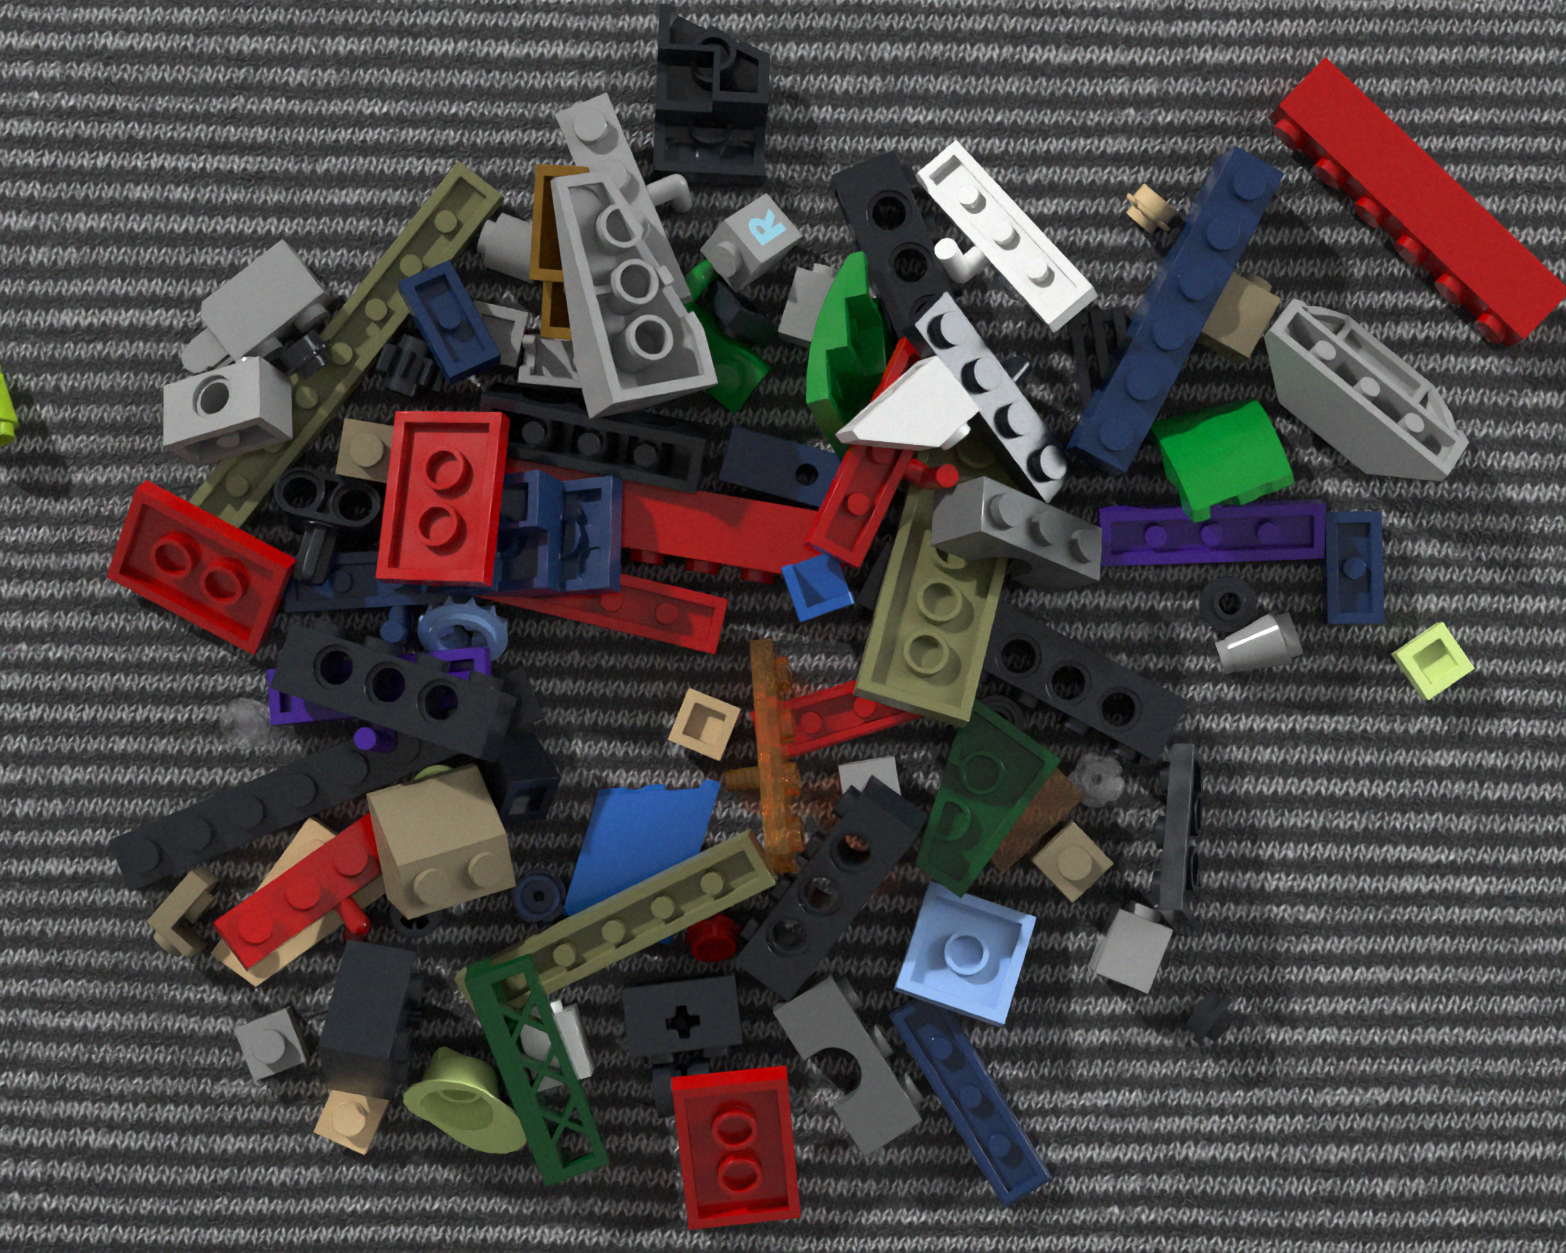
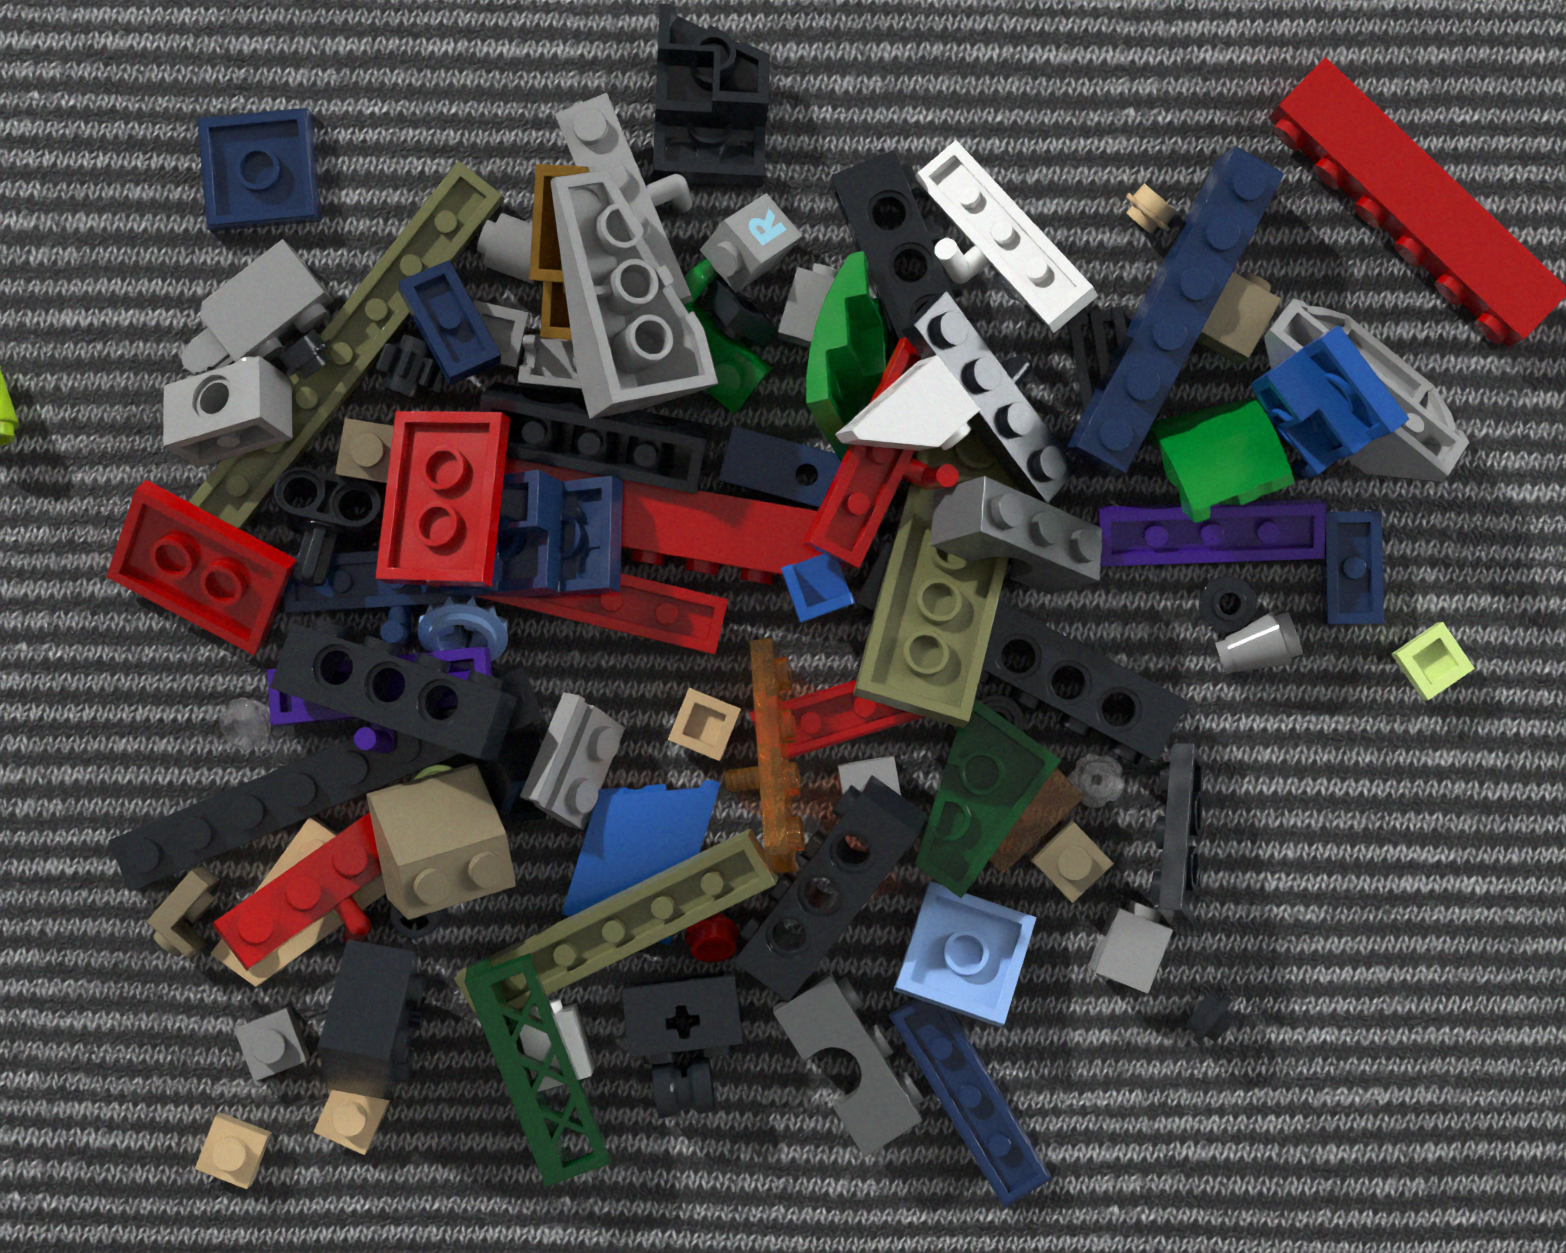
(233, 1150): none -> tan plate
(259, 169): none -> dark blue tile
(465, 1102): yellowish green piece -> none
(523, 896): dark blue plate -> none
(573, 761): none -> light grey plate
(736, 1147): red plate -> none
(1327, 402): none -> blue slope

